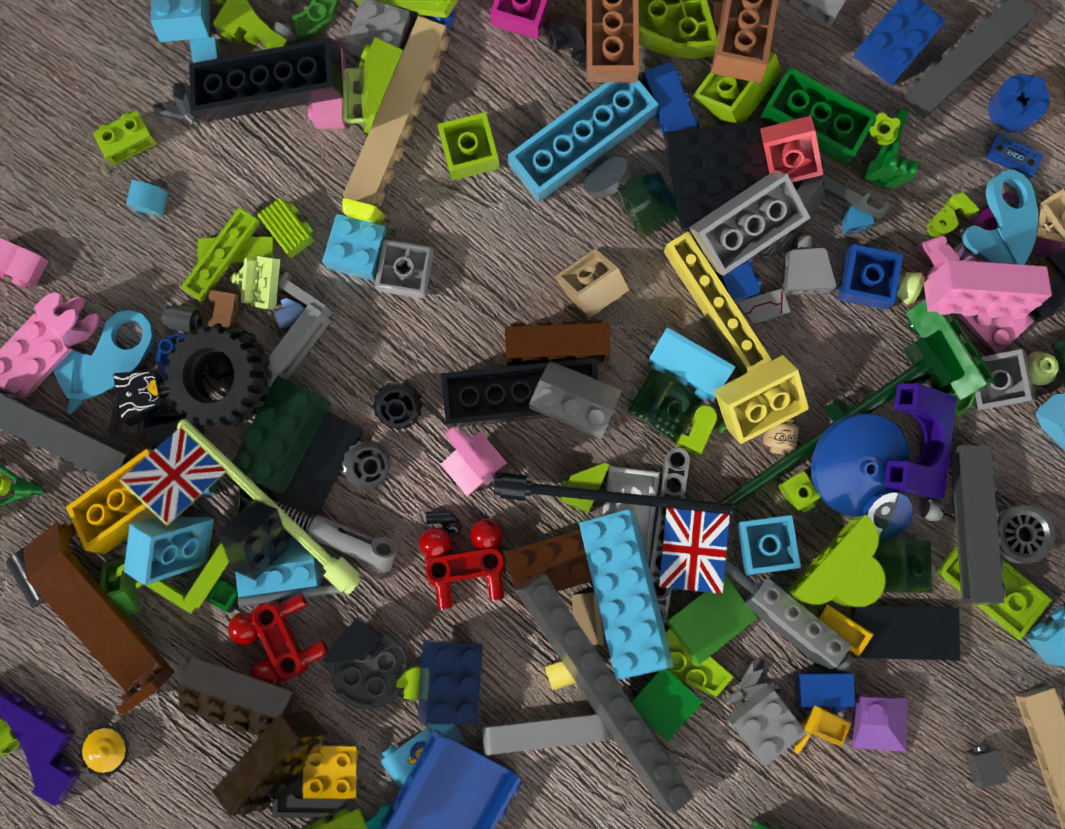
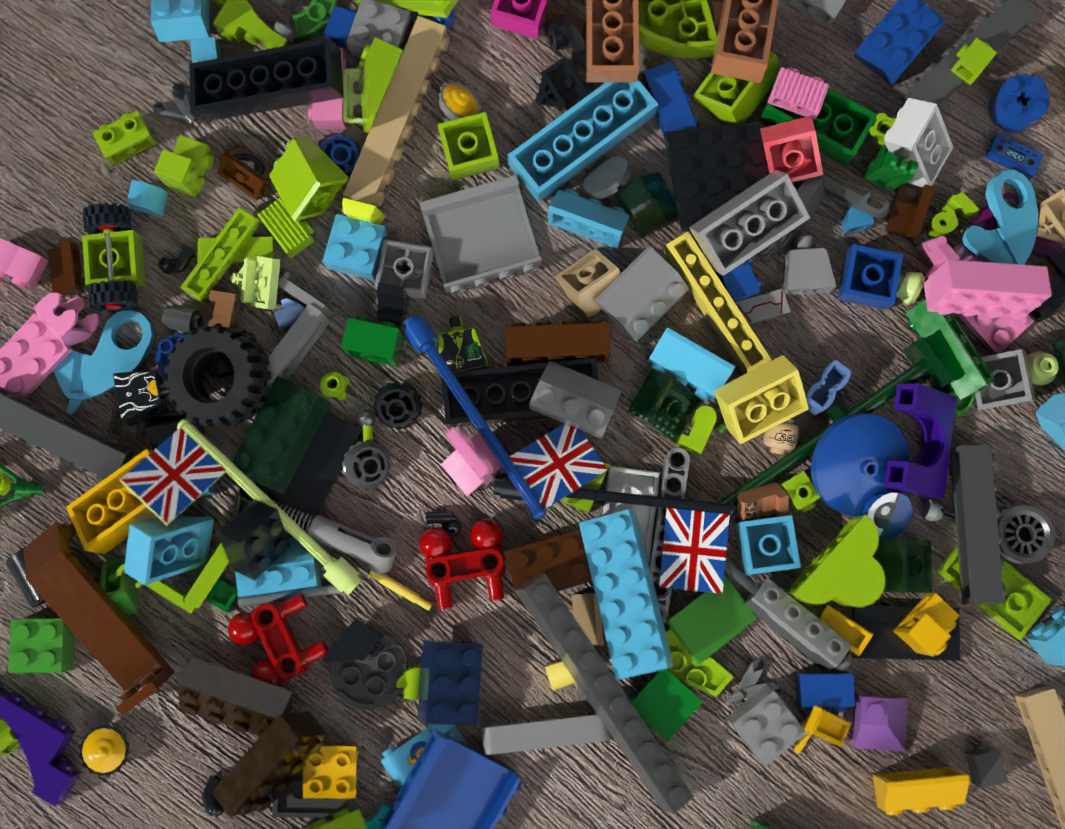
(40, 646): none -> bright green brick
(66, 269): none -> reddish brown panel
(112, 258): none -> brick
(176, 265): none -> black arm
(185, 167): none -> lime brick
(210, 803): none -> black arm
(245, 171): none -> reddish brown panel
(306, 178): none -> lime slope
(339, 391): none -> lime brick
(340, 25): none -> blue brick
(341, 150): none -> blue piece
(367, 421): none -> piece
(373, 341): none -> green brick
(392, 303): none -> black arch
(400, 589): none -> light yellow piece
(458, 100): none -> yellow piece
(461, 347): none -> black torso
(481, 235): none -> light grey panel
(541, 471): none -> flag
(560, 86): none -> black slope
(588, 217): none -> medium azure slope
(642, 294): none -> light grey slope
(762, 502): none -> nougat leg
(798, 92): none -> bright pink brick
(827, 383): none -> medium blue brick
(909, 211): none -> reddish brown panel
(920, 137): none -> white brick
(920, 790): none -> yellow slope
(928, 625): none -> yellow brick
(973, 60): none -> lime brick

